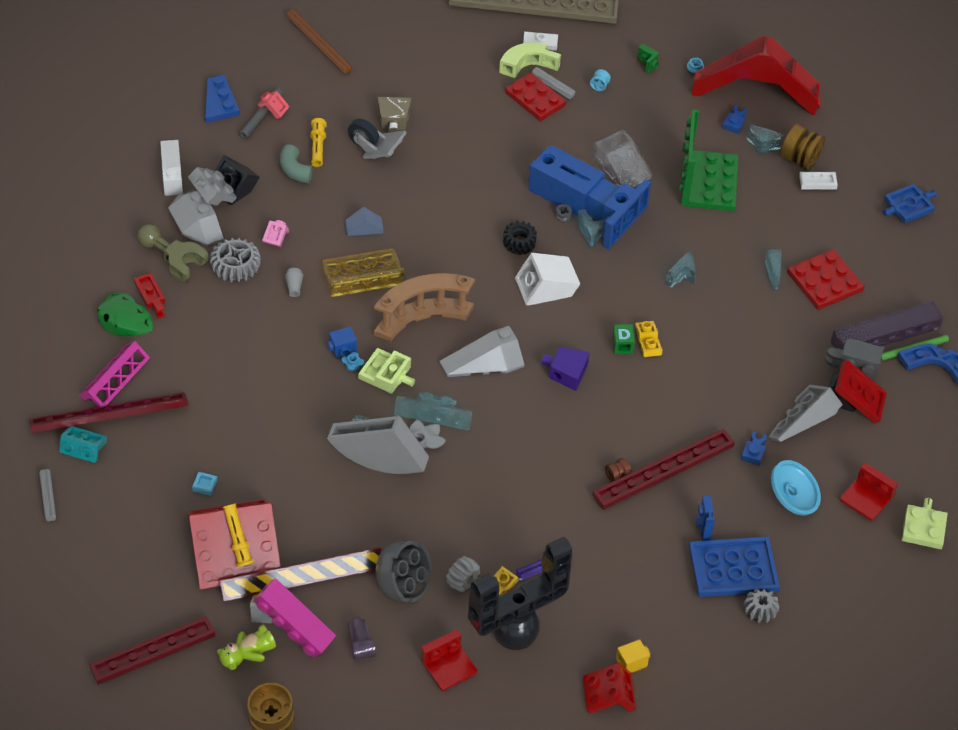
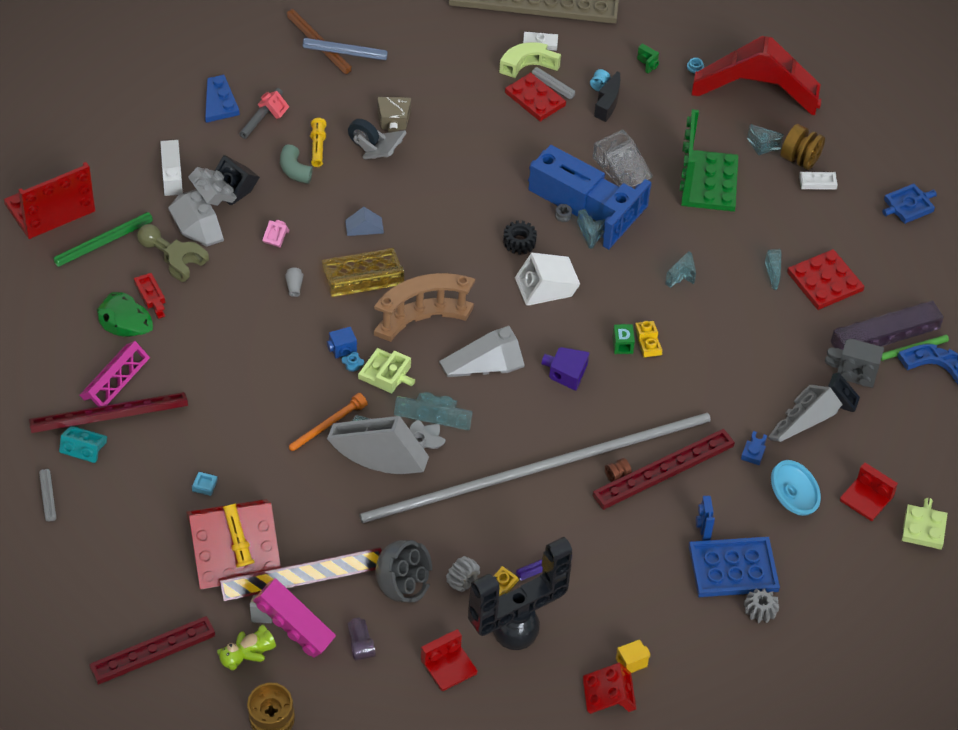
(53, 202): none -> red bracket
(102, 239): none -> green axle
(235, 259): light grey gear -> none
(344, 49): none -> sand blue axle
(357, 402): none -> orange piece
(533, 468): none -> light grey piece
(608, 98): none -> black slope
(735, 120): blue plate -> none
(860, 391): red plate -> none

